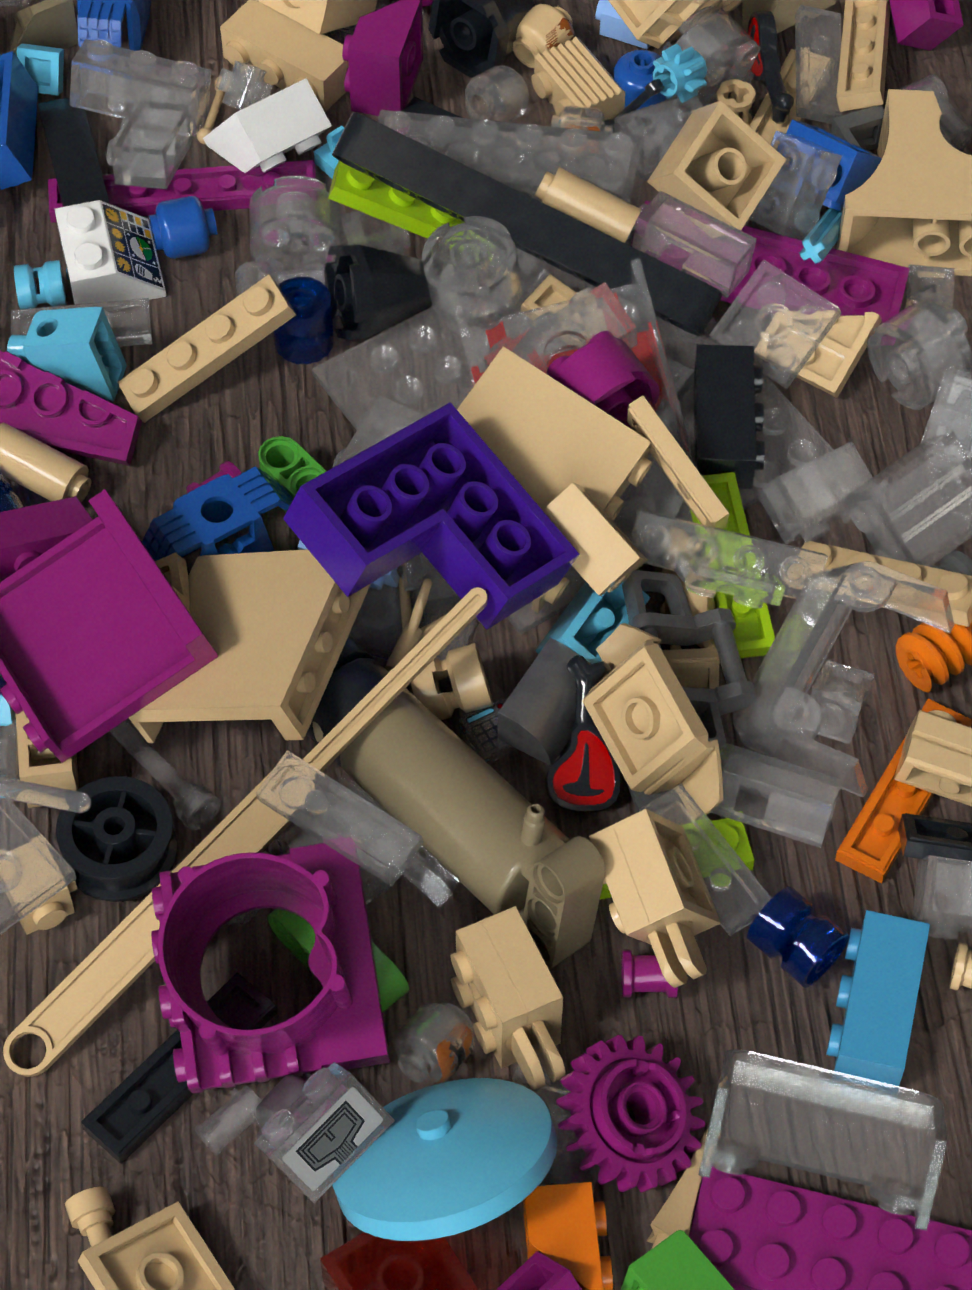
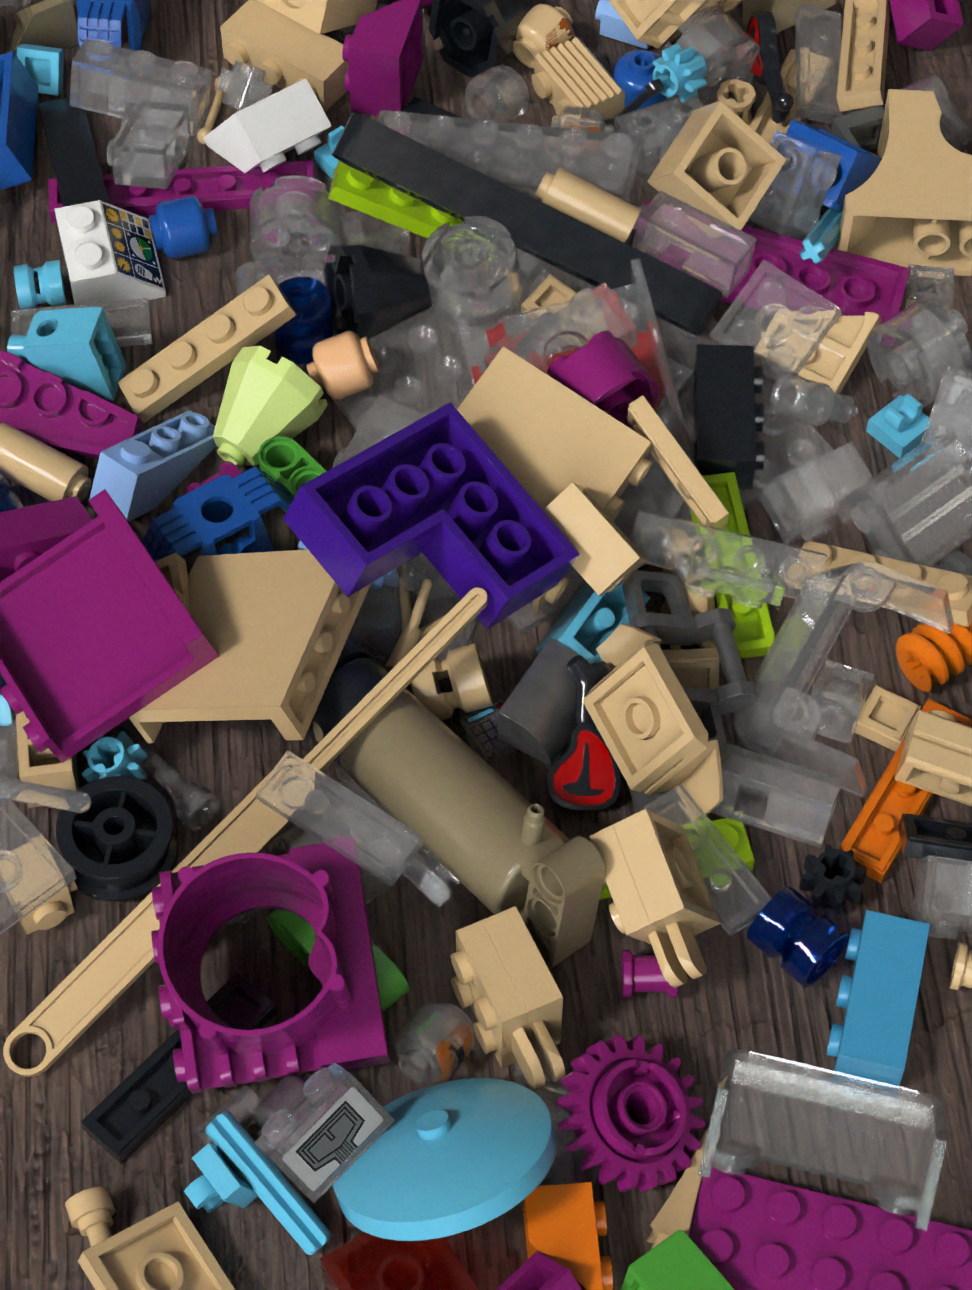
(114, 758): none -> medium azure gear
(153, 463): none -> light blue slope
(219, 1183): none -> medium azure tile
(263, 403): none -> yellowish green cone
(268, 1183): none -> medium azure axle
(343, 365): none -> light nougat head
(810, 401): none -> clear axle
(832, 878): none -> black gear
(886, 718): none -> tan tile
(899, 425): none -> medium azure tile

